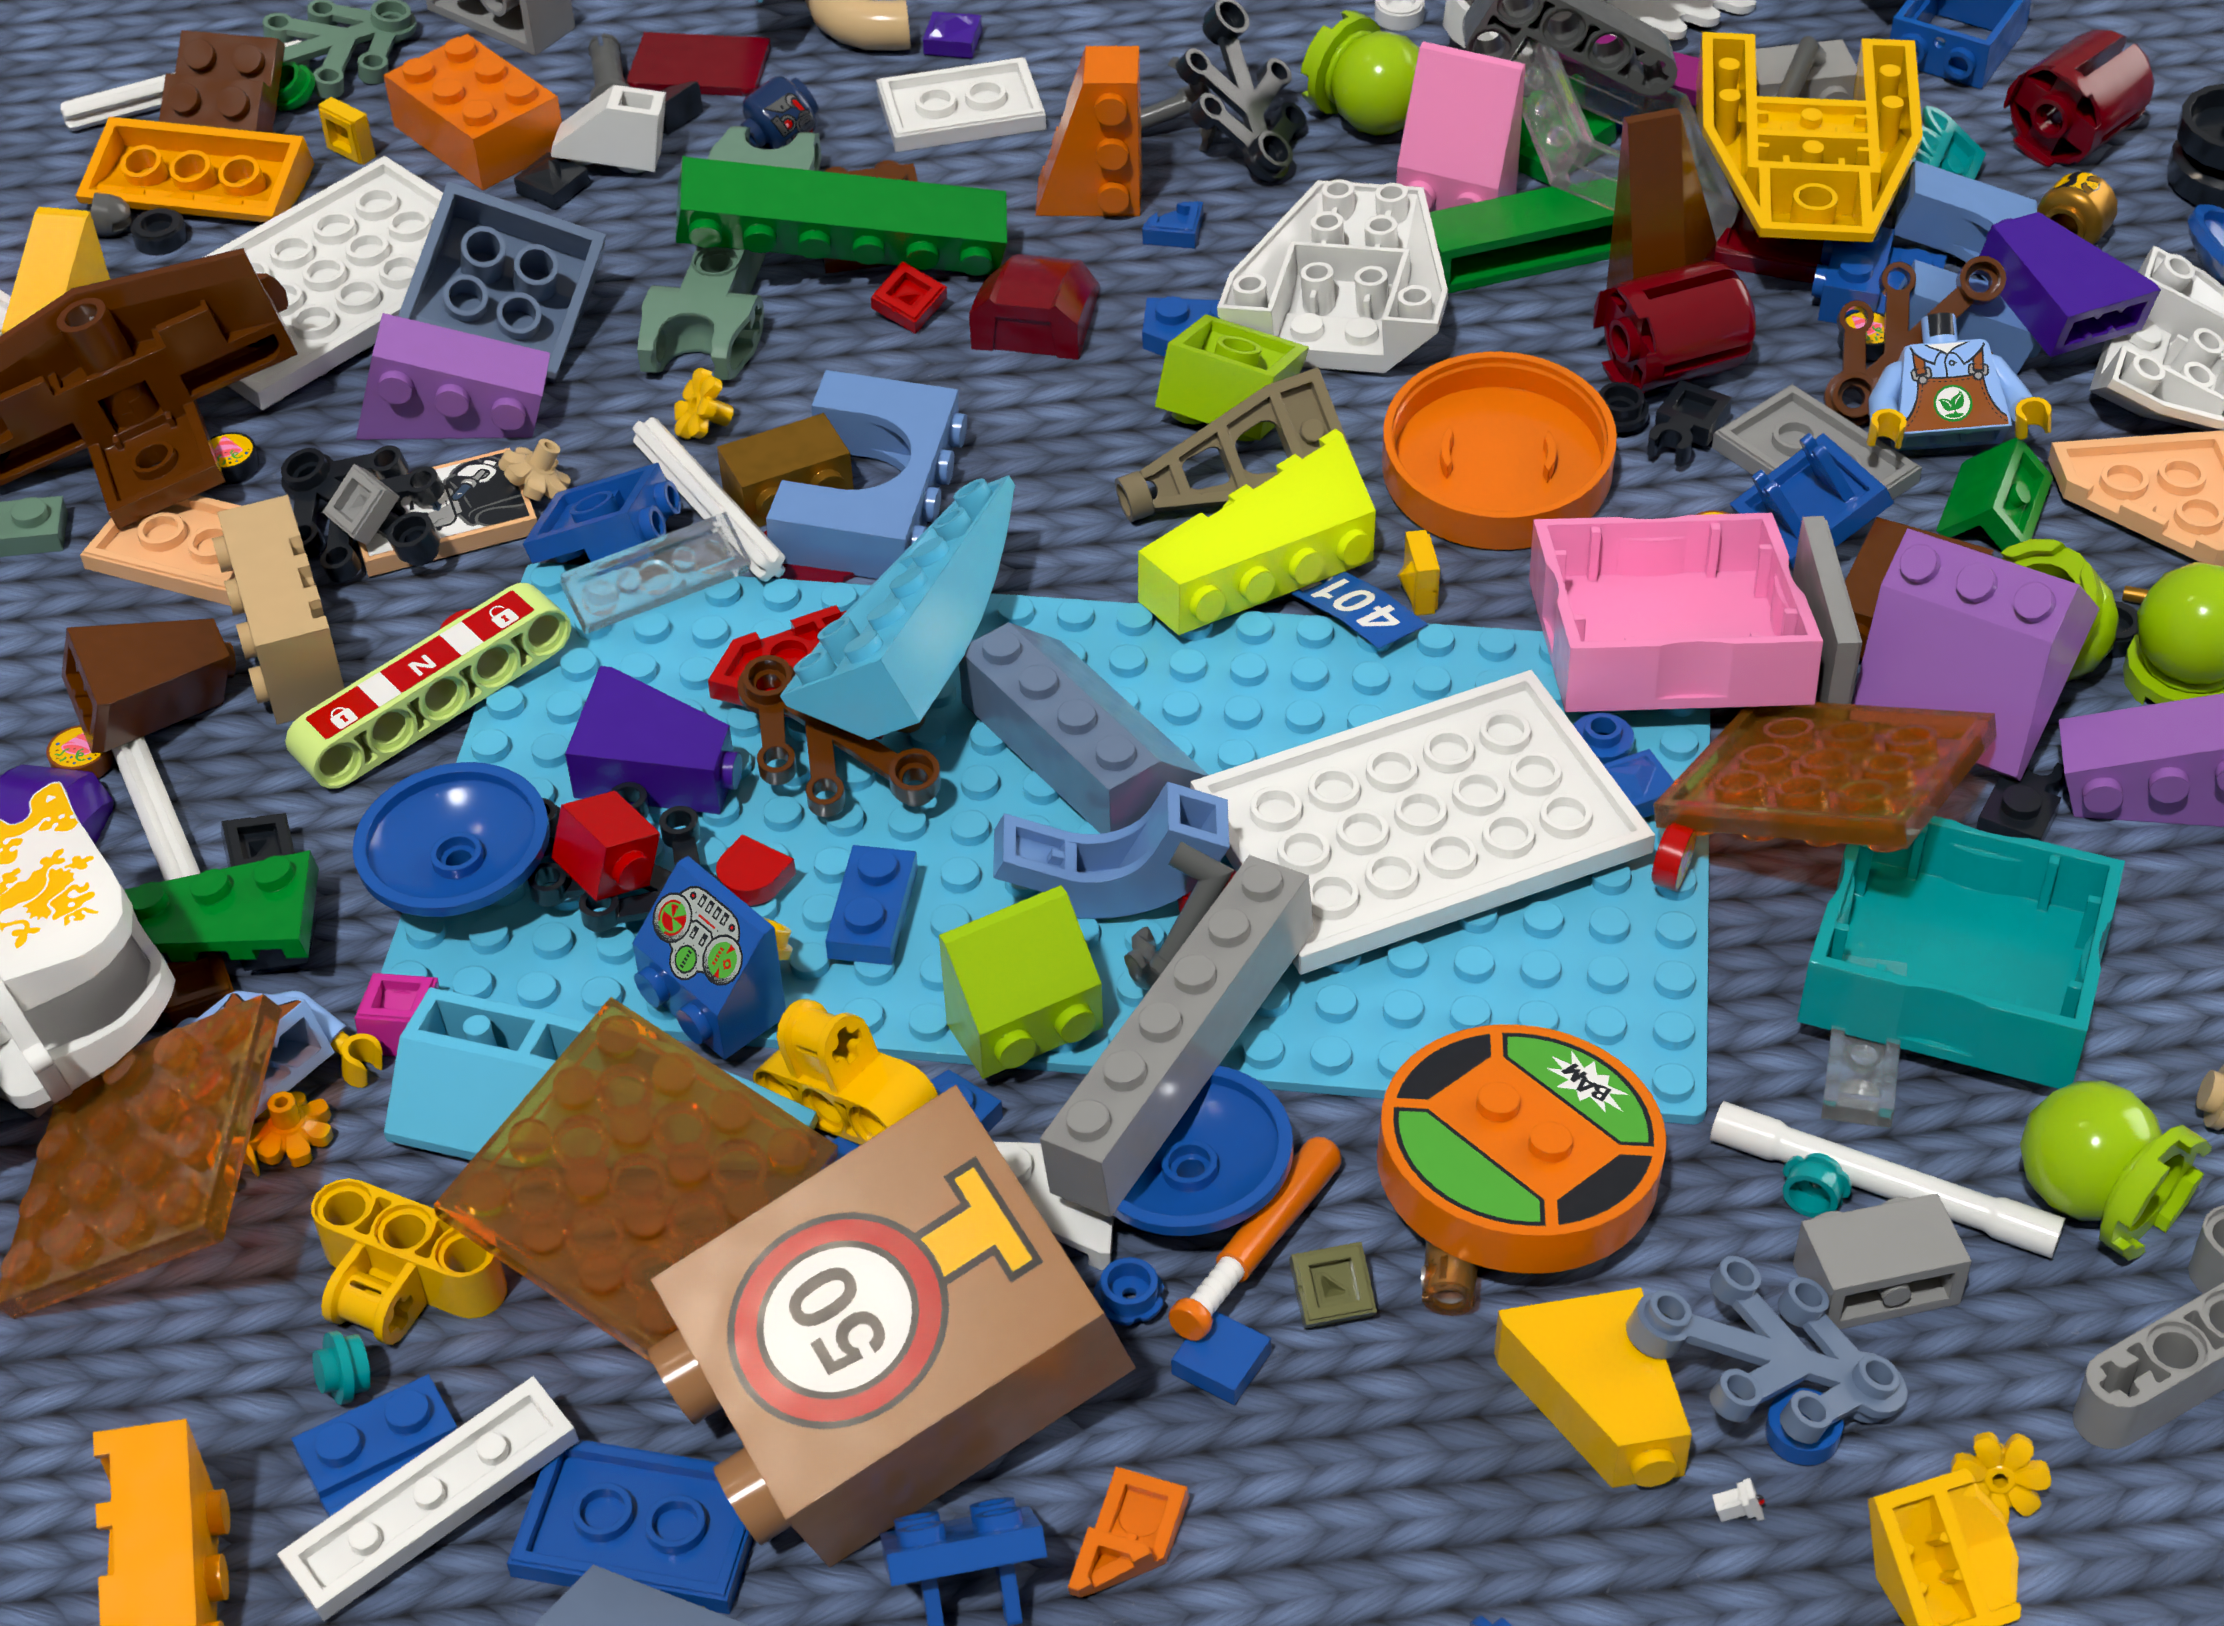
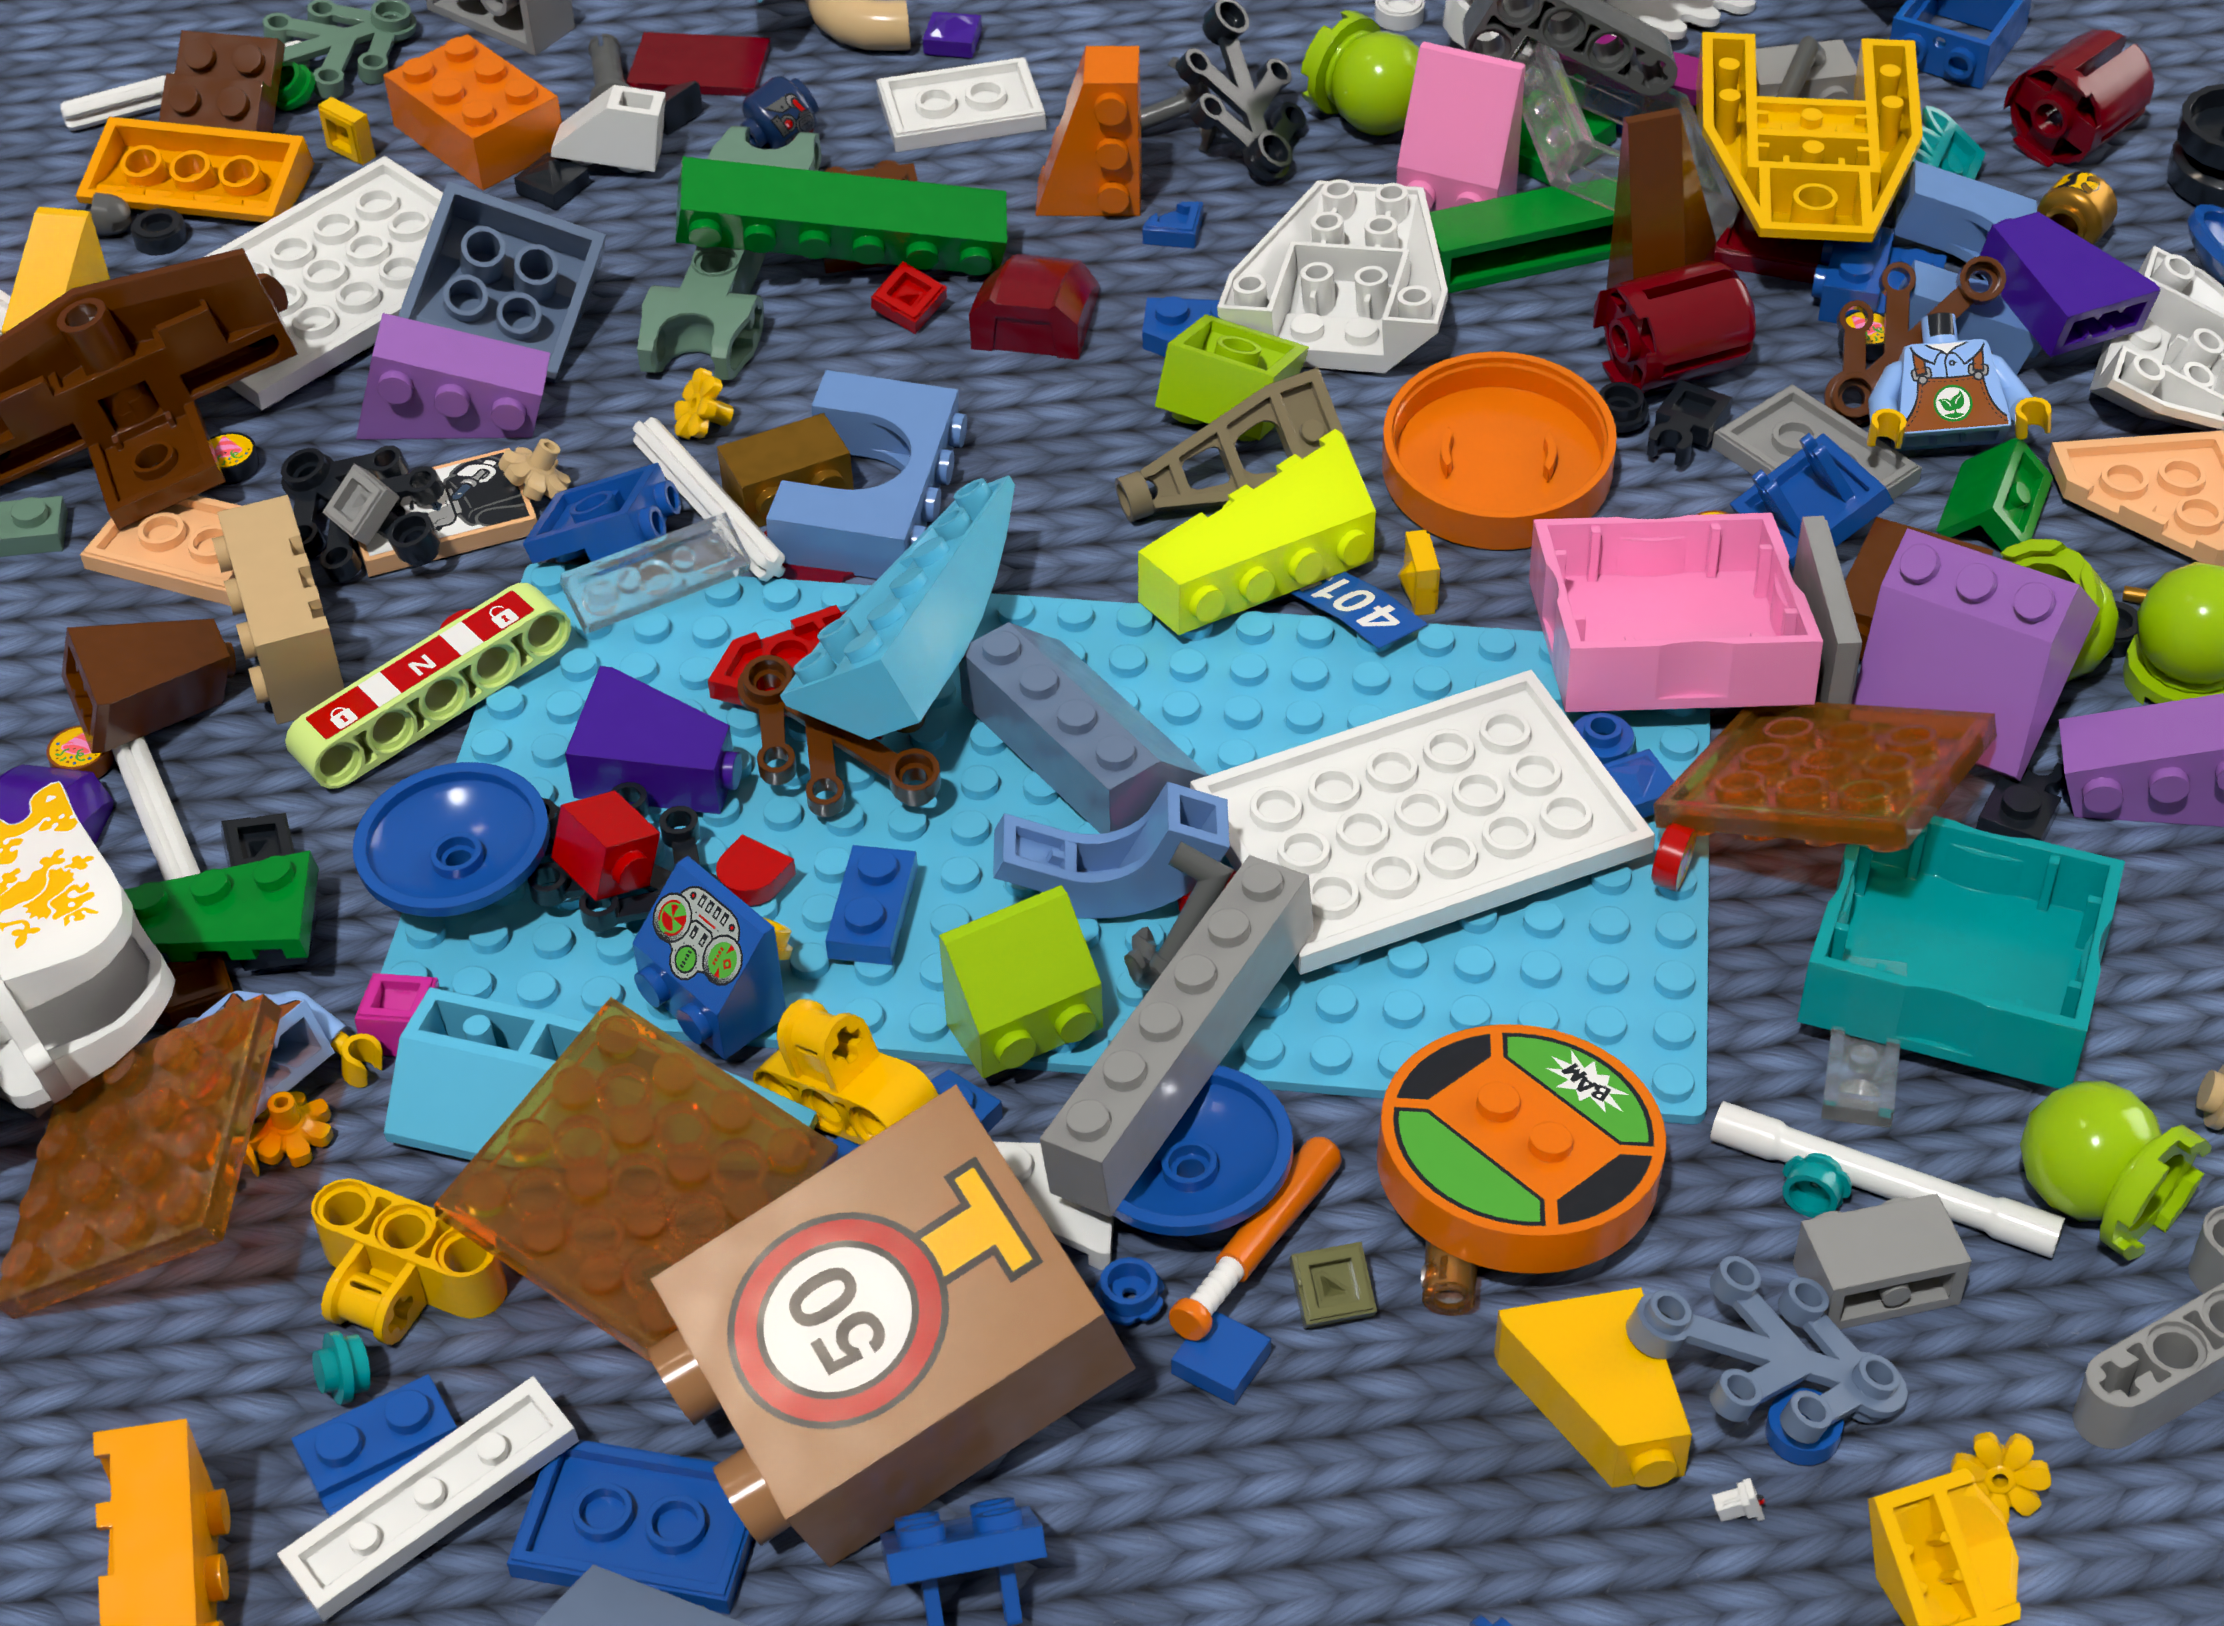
(1130, 1533): orange slope -> none

